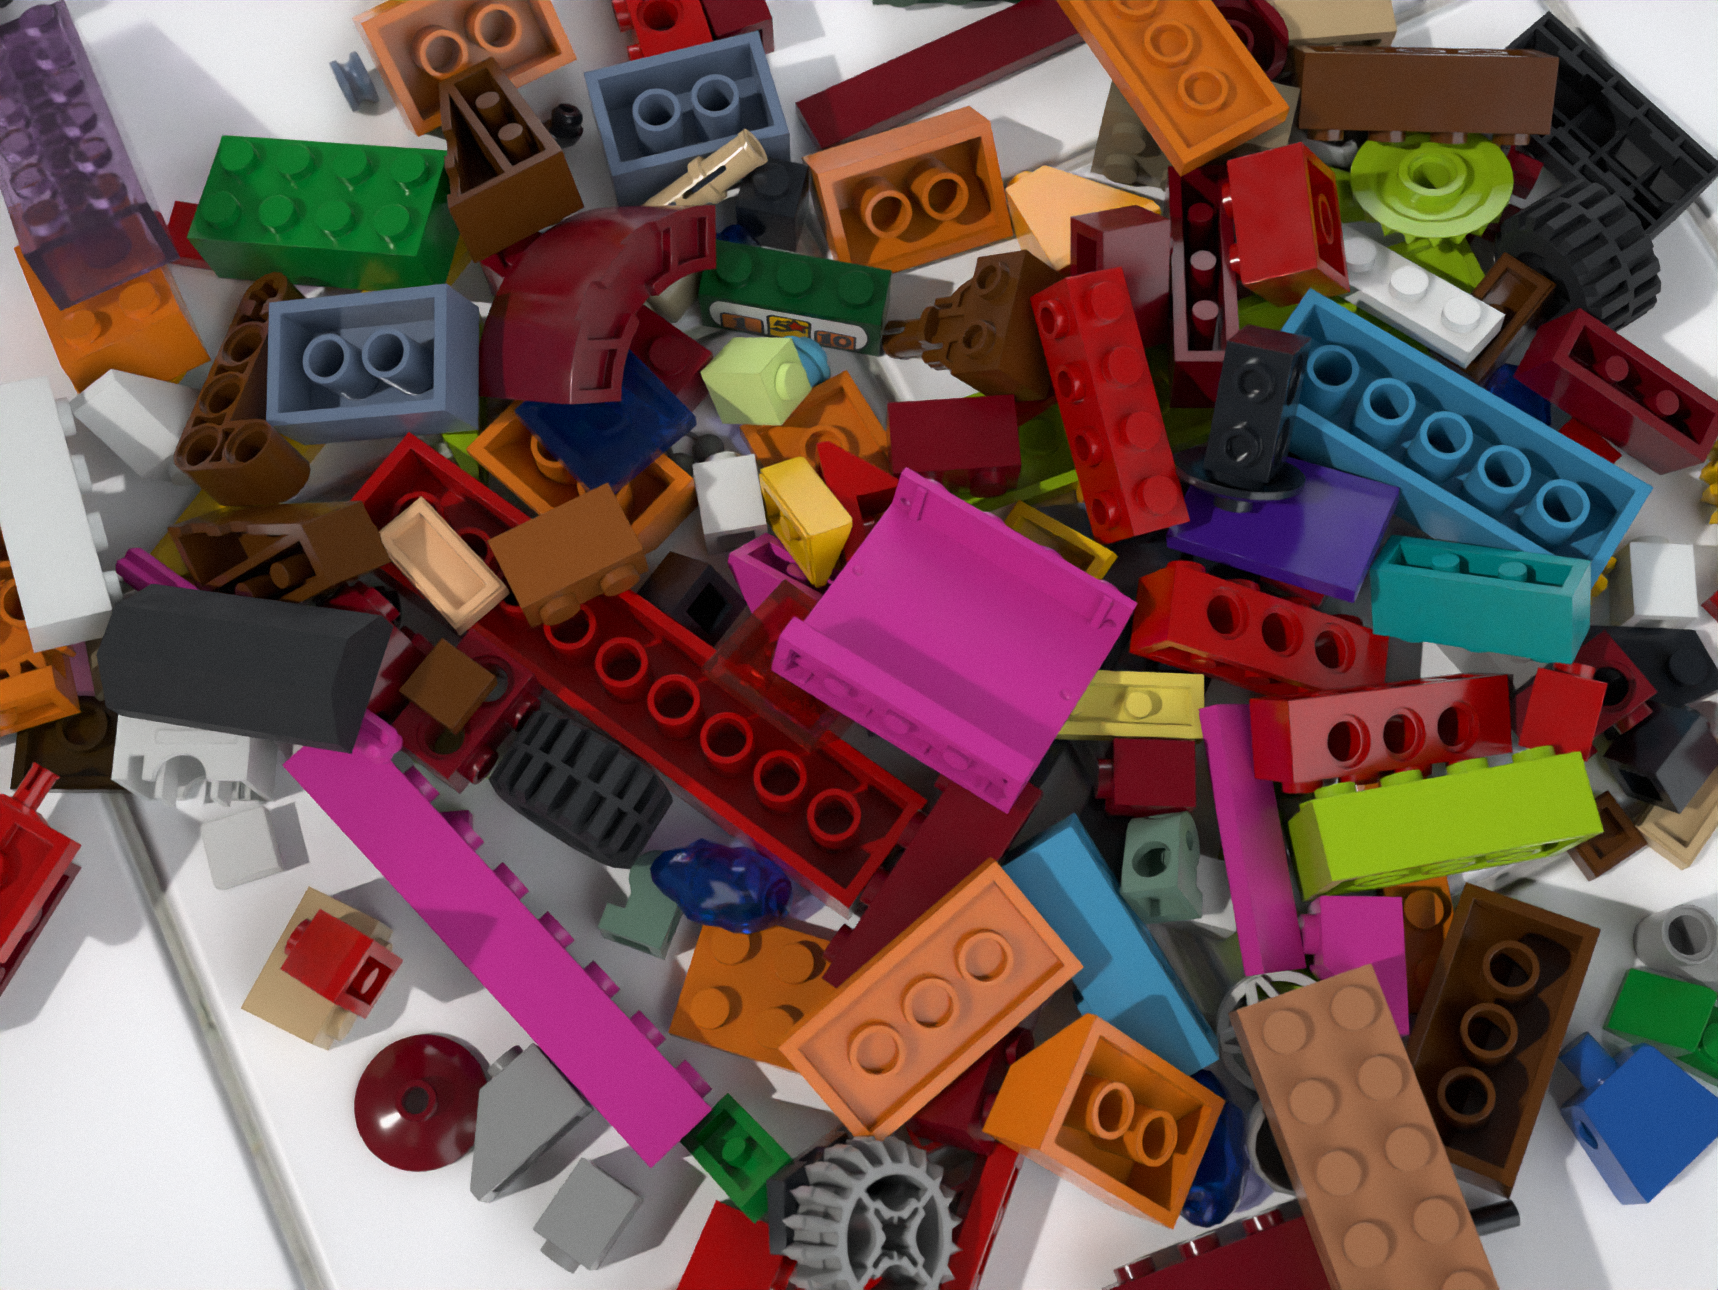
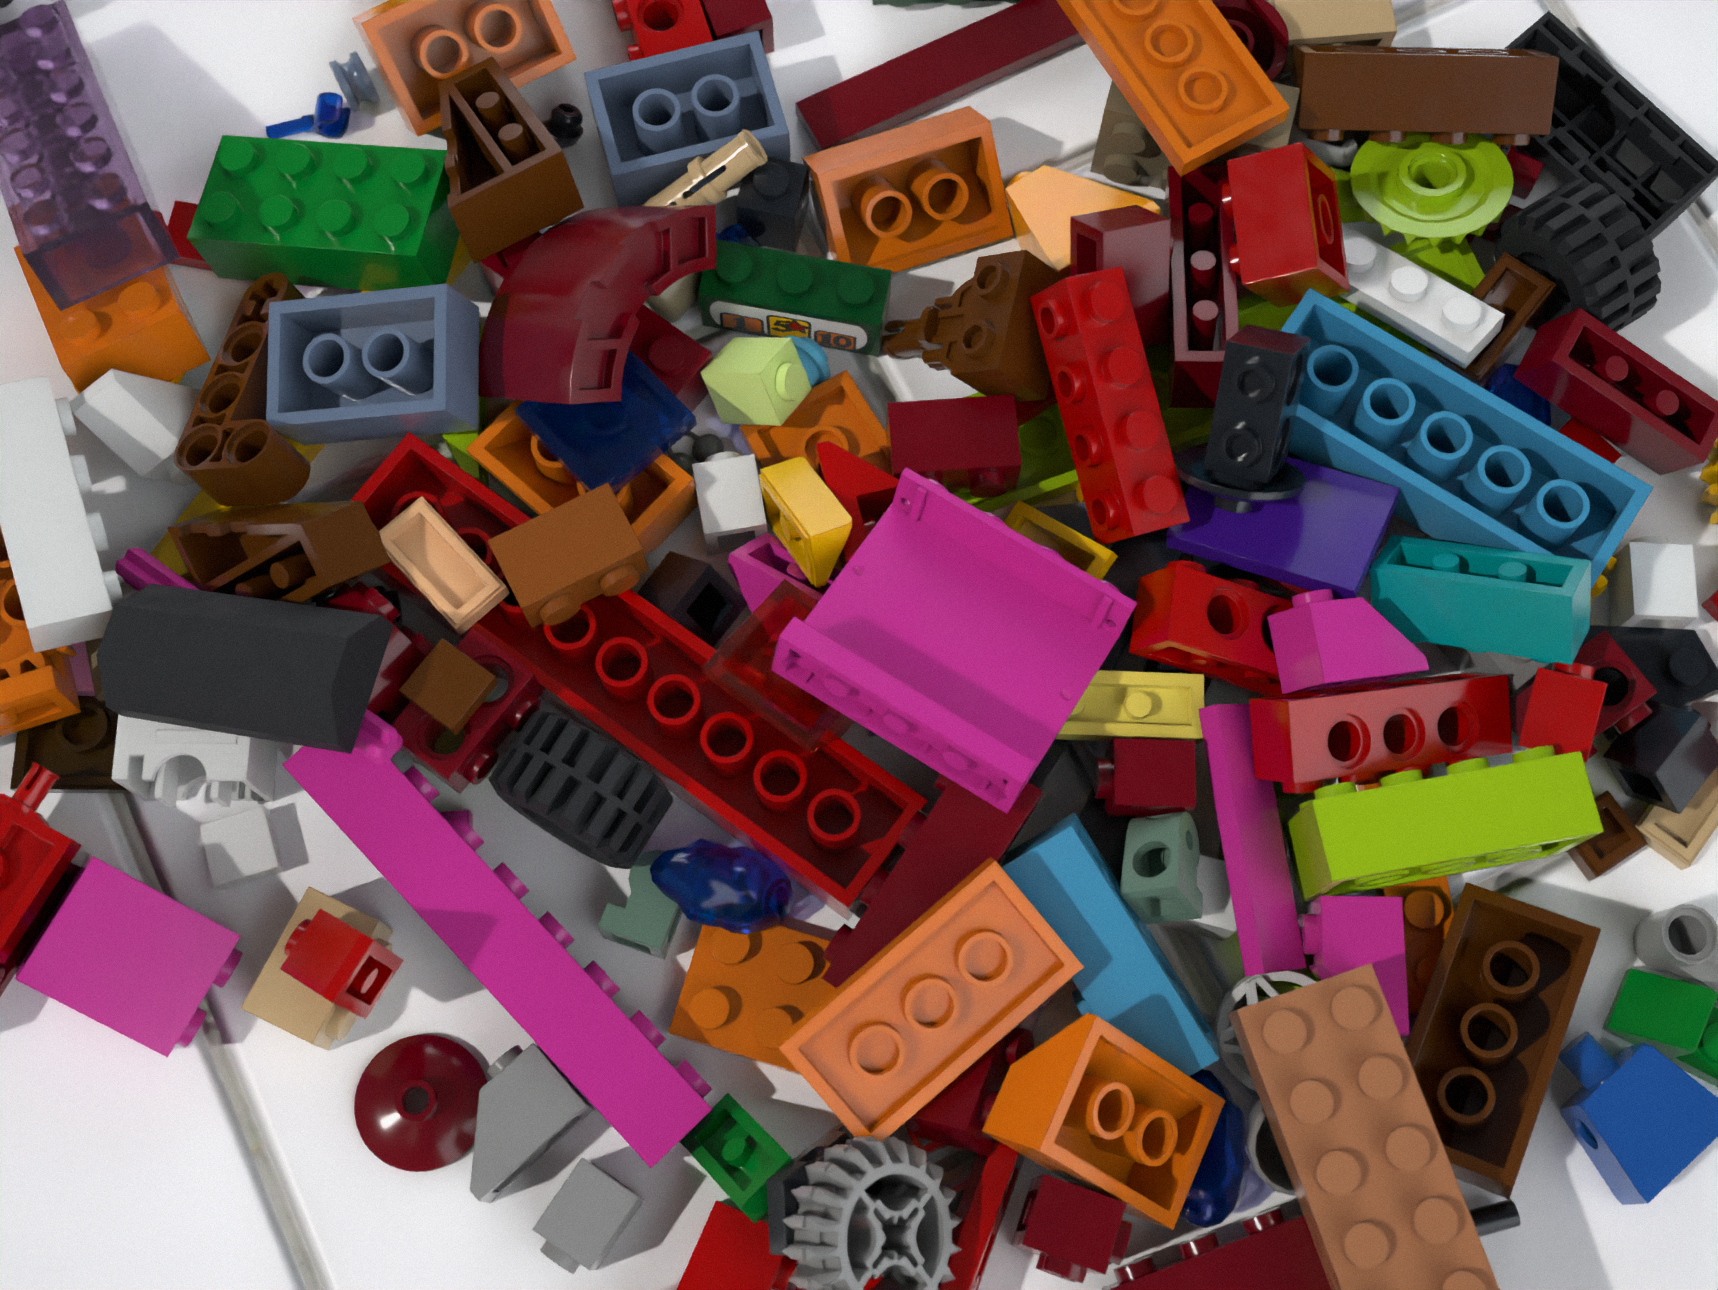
(130, 957): none -> dark pink slope
(327, 121): none -> clear blue hand
(1071, 1229): none -> dark red brick
(1338, 644): none -> dark pink slope

